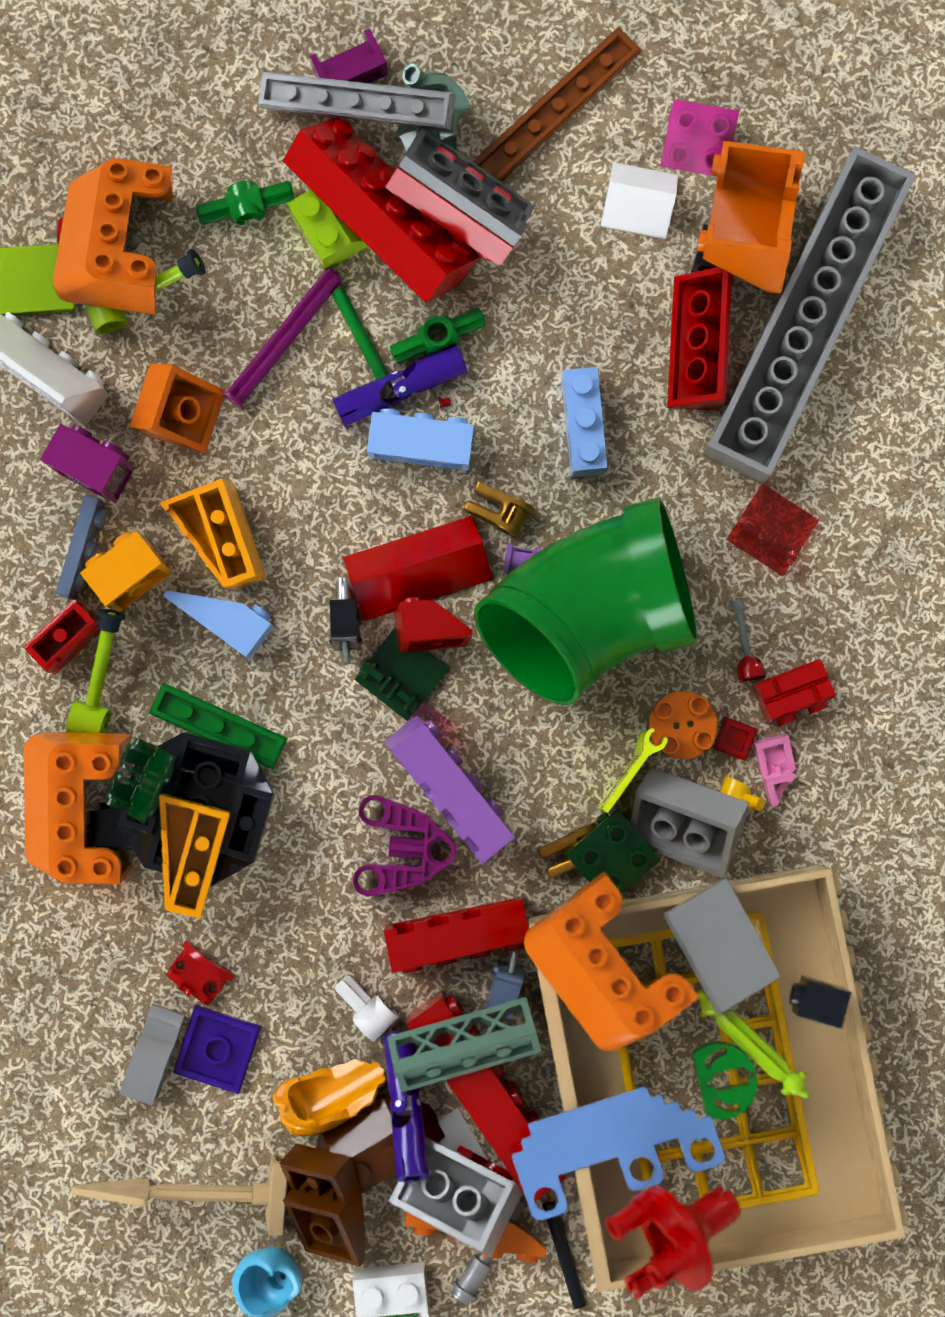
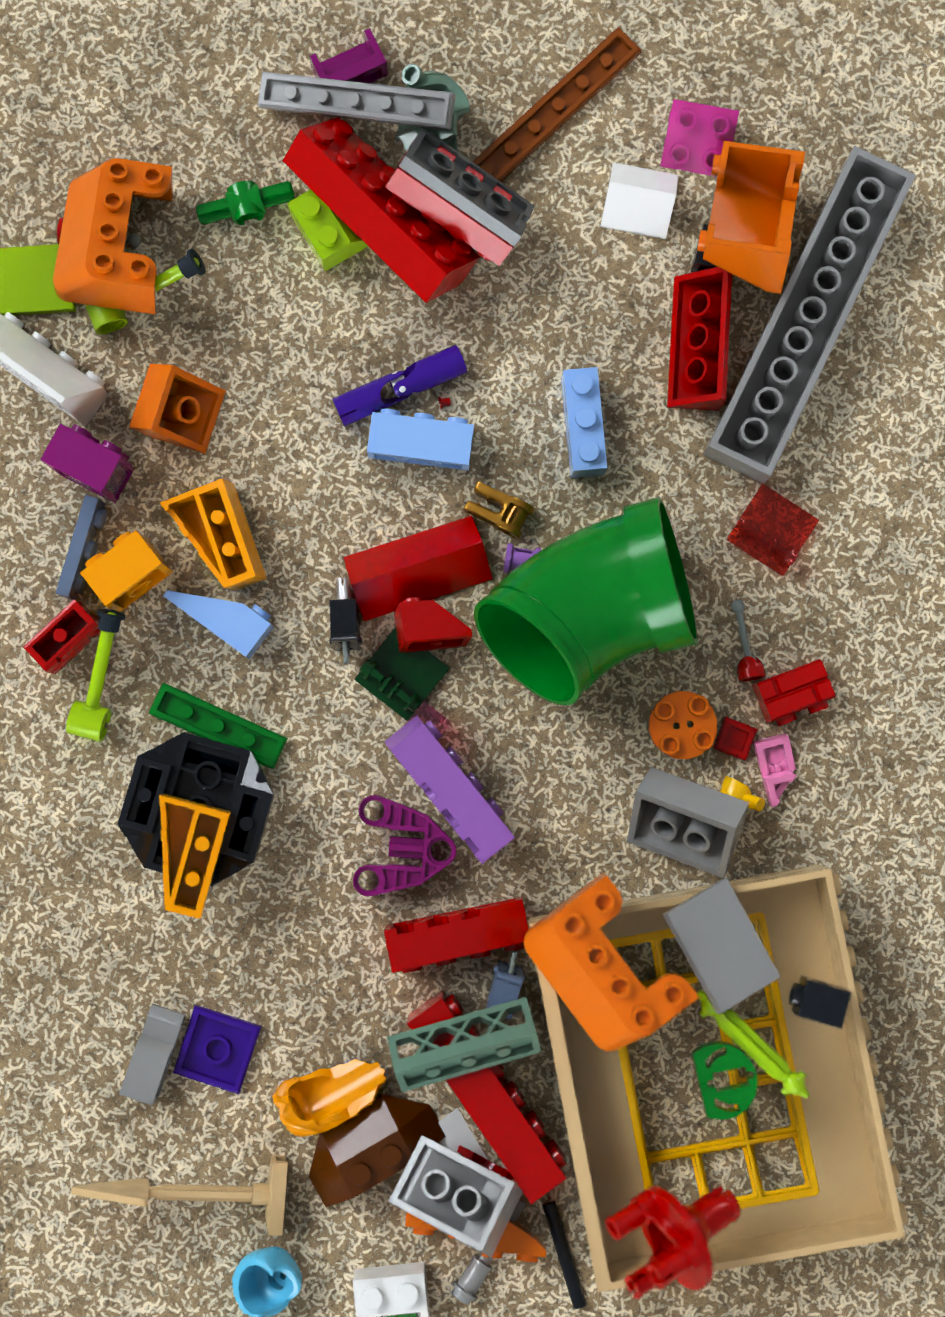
(56, 804): orange windscreen -> none
(105, 828): black brick -> none
(142, 793): dark green hinge -> none
(198, 974): red piece -> none
(282, 338): magenta axle -> none
(325, 1203): reddish brown slope -> none
(359, 333): green bar -> none
(371, 1013): white axle -> none
(409, 1139): dark purple piece -> none
(452, 327): green axle -> none
(567, 841): pearl gold piece -> none
(607, 1129): medium blue piece -> none
(613, 849): dark green hinge -> none
(643, 750): neon yellow flag -> none

